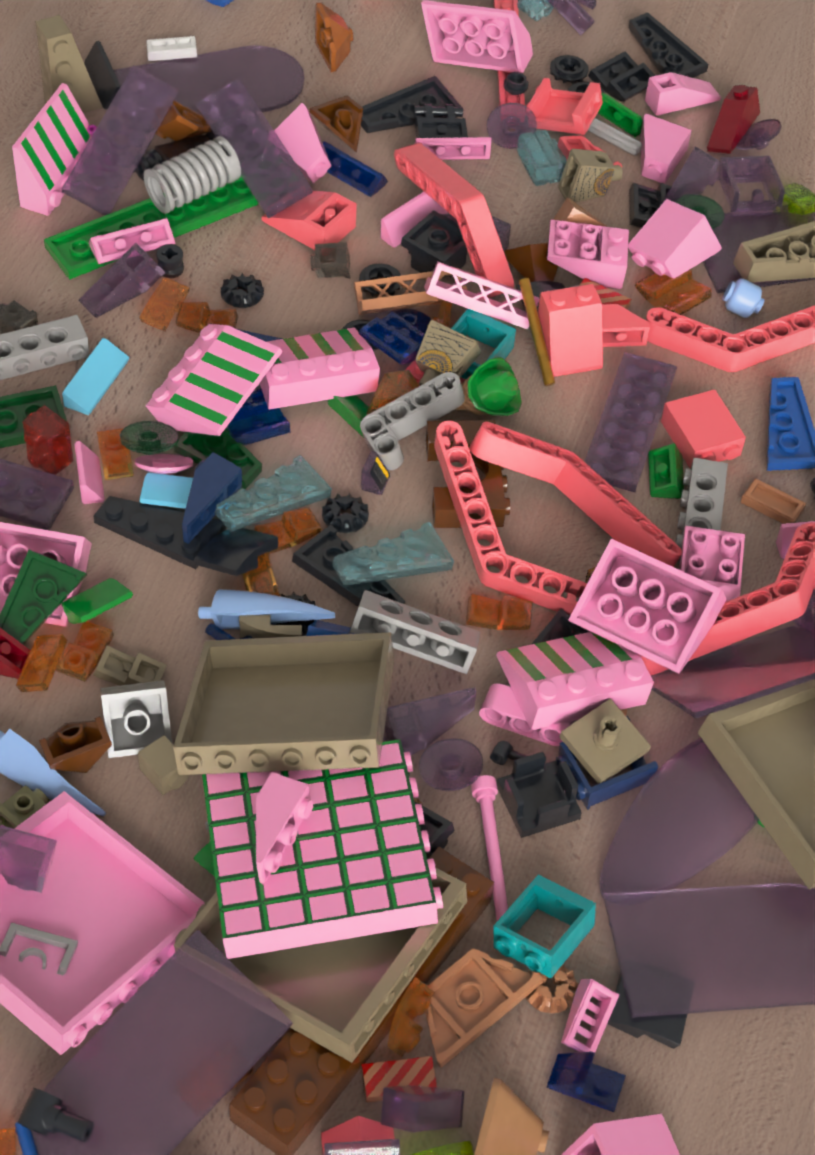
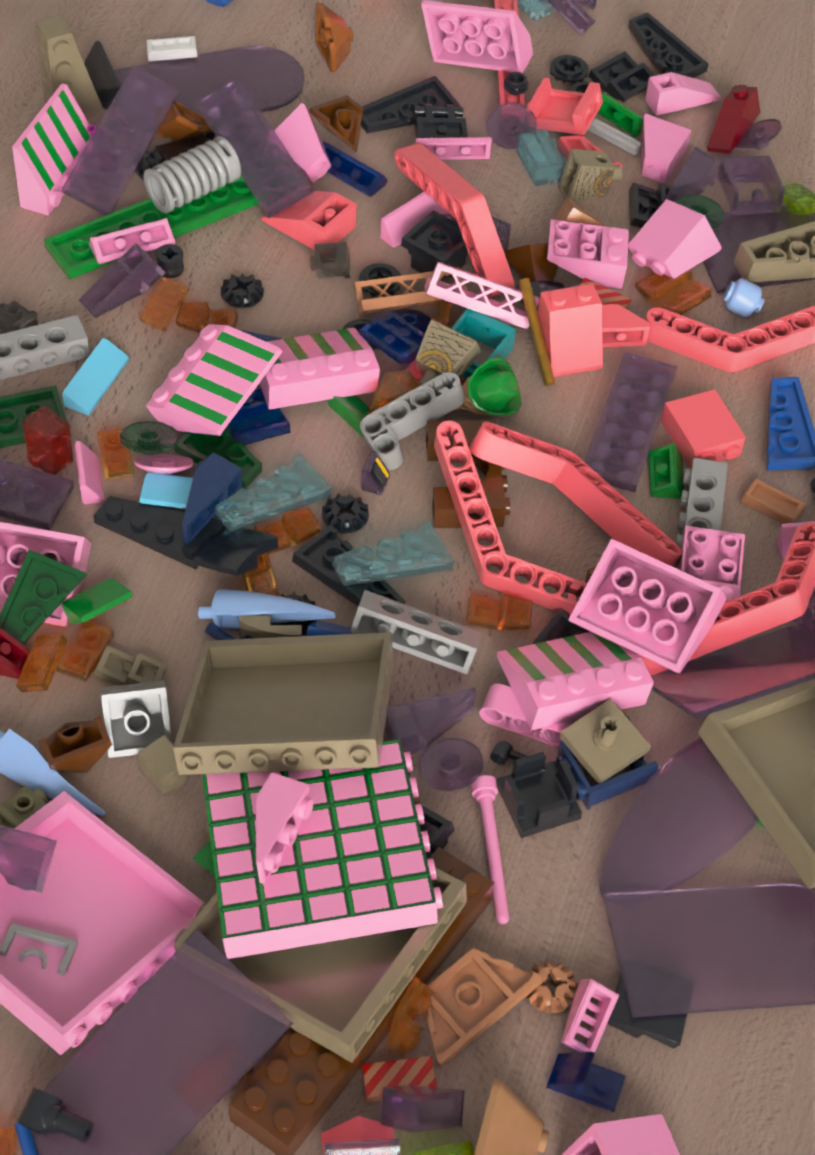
(555, 901): teal window -> none

